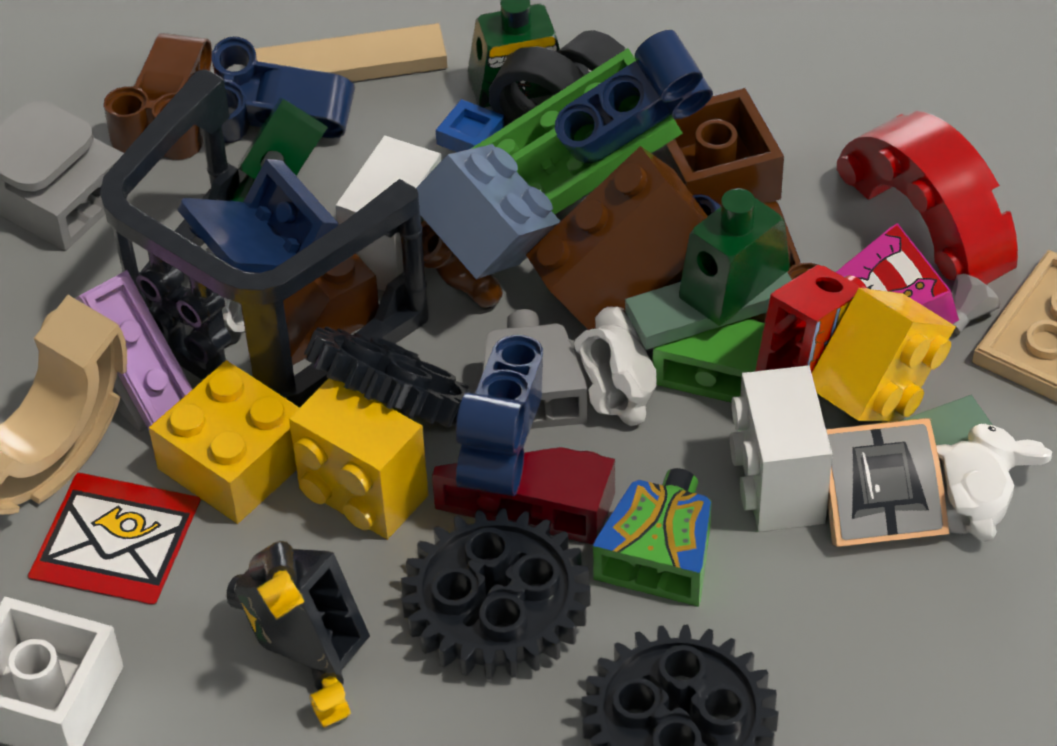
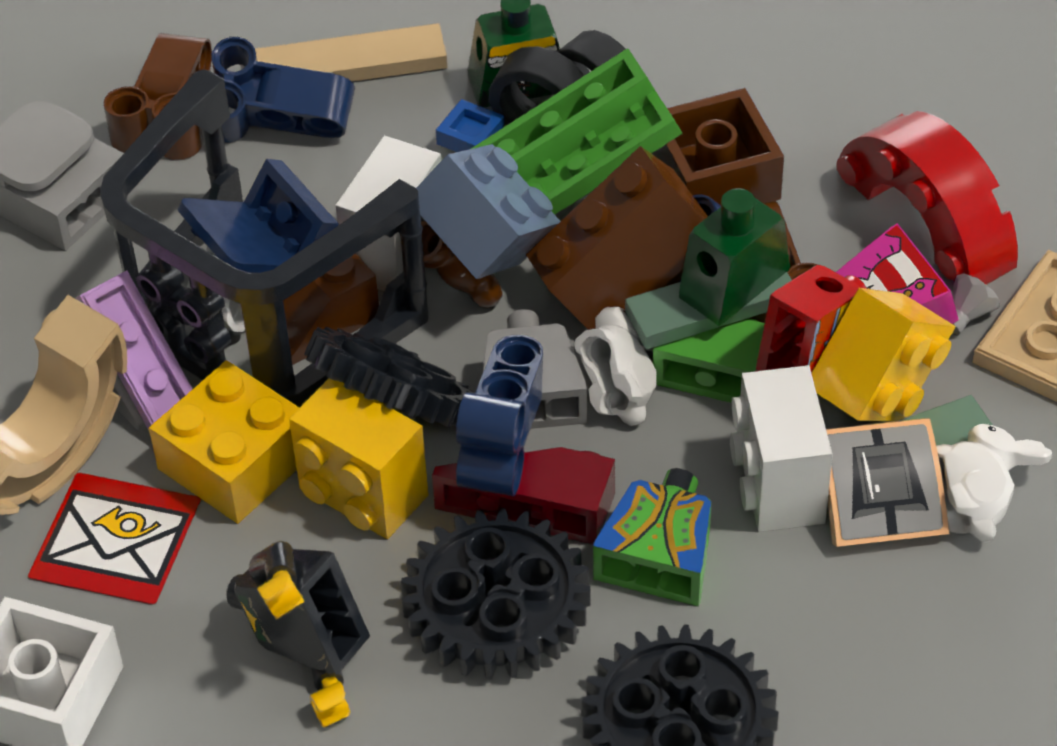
(286, 132): dark green torso -> none
(661, 77): dark blue piece -> none

